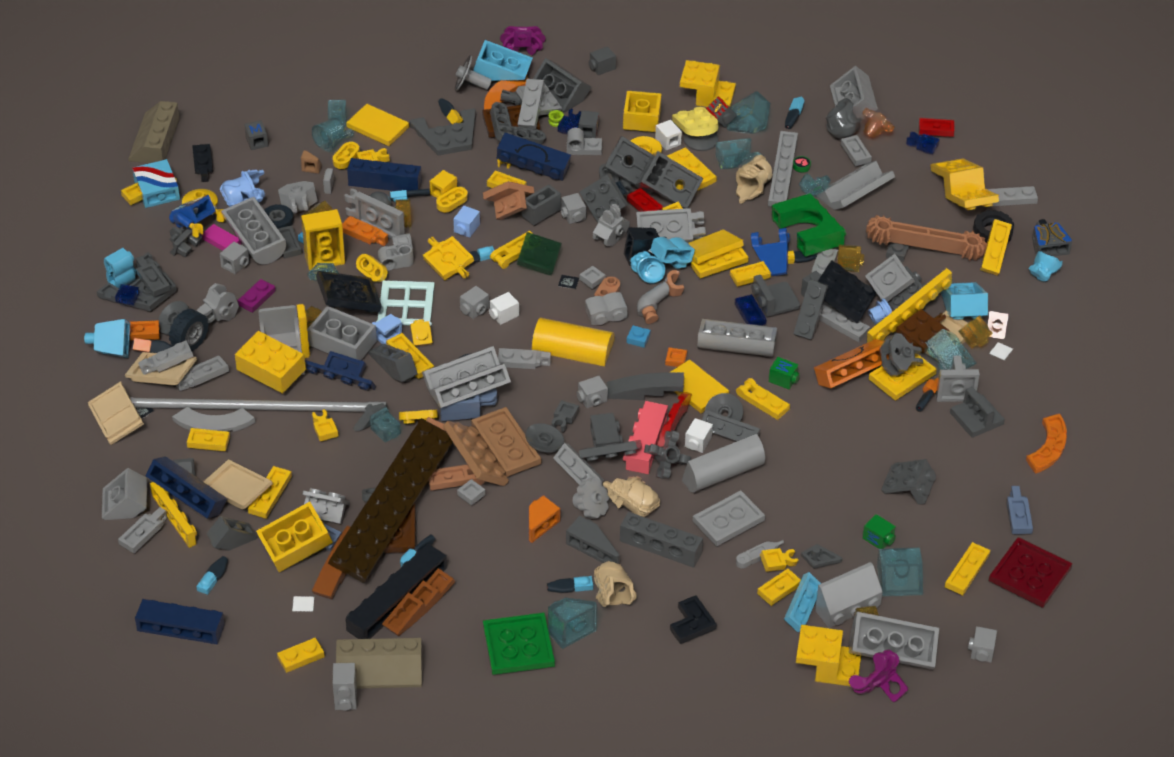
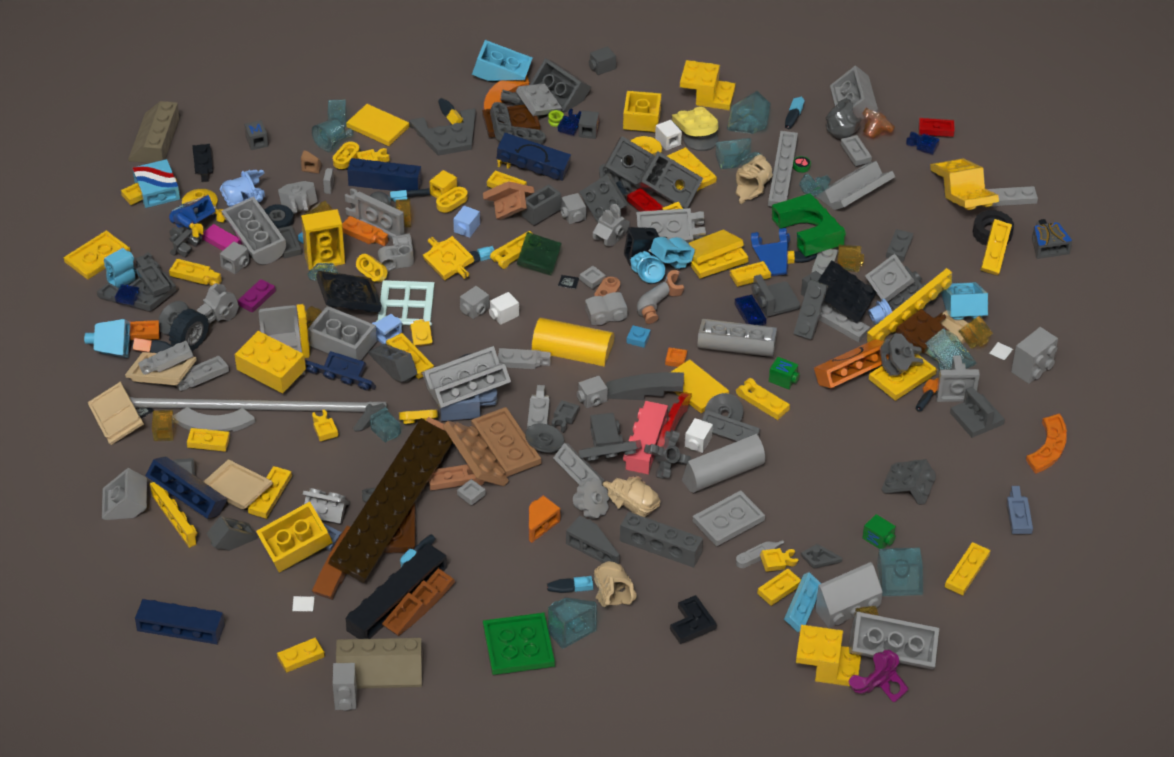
(89, 258): none -> yellow tile
(143, 530): light grey hinge -> none
(163, 425): none -> clear yellow brick
(194, 272): none -> yellow hinge
(214, 573): piece -> none
(464, 73): light grey piece -> none
(522, 38): magenta piece -> none
(531, 103): light grey plate -> none
(538, 407): none -> light grey hinge
(582, 146): light grey plate -> none
(721, 111): dark grey brick -> none
(966, 244): nougat arm -> none
(982, 644): light grey brick -> none
(997, 323): bracket -> none
(1030, 572): dark red plate -> none
(1034, 355): none -> light grey brick
(1044, 266): medium azure hair -> none

